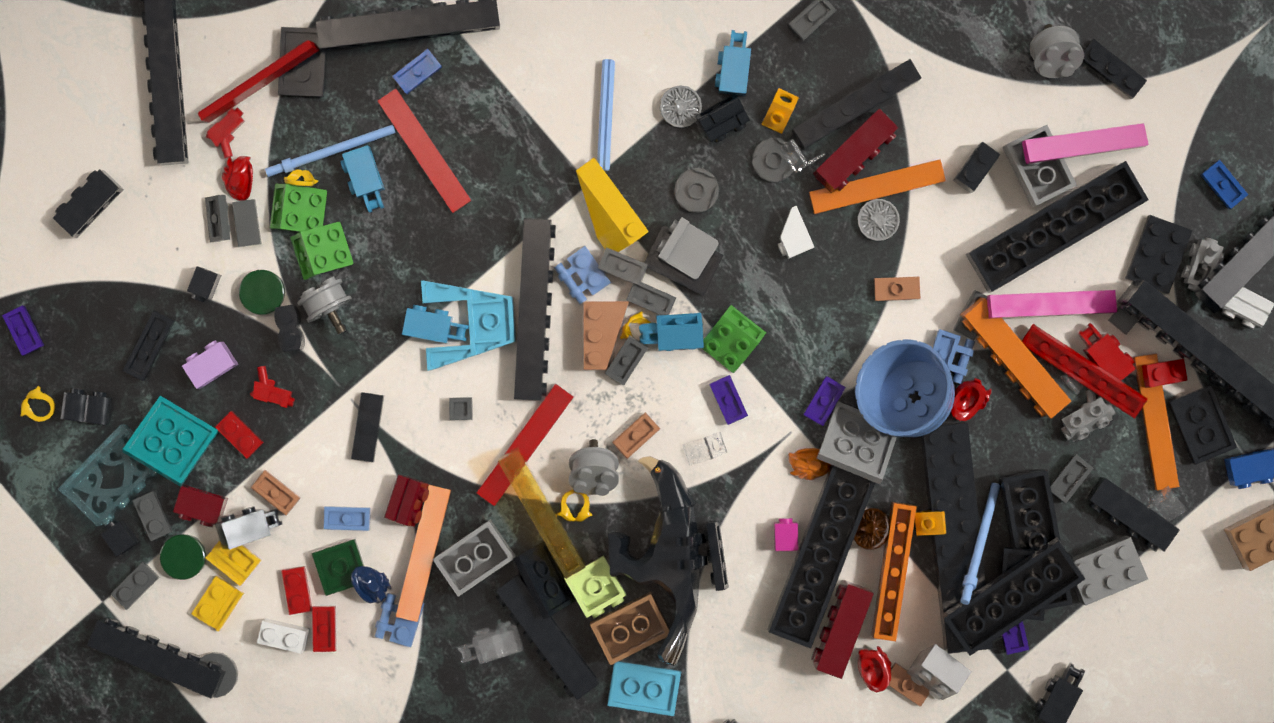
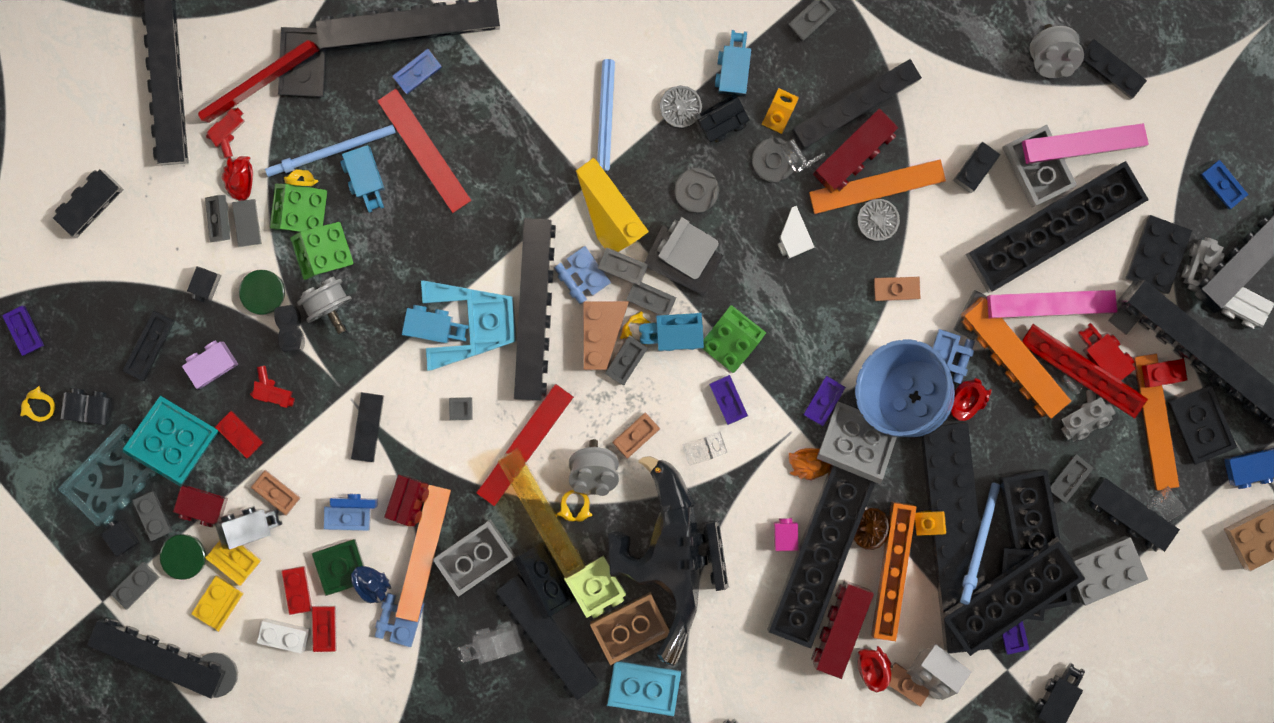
(353, 501): none -> blue plate

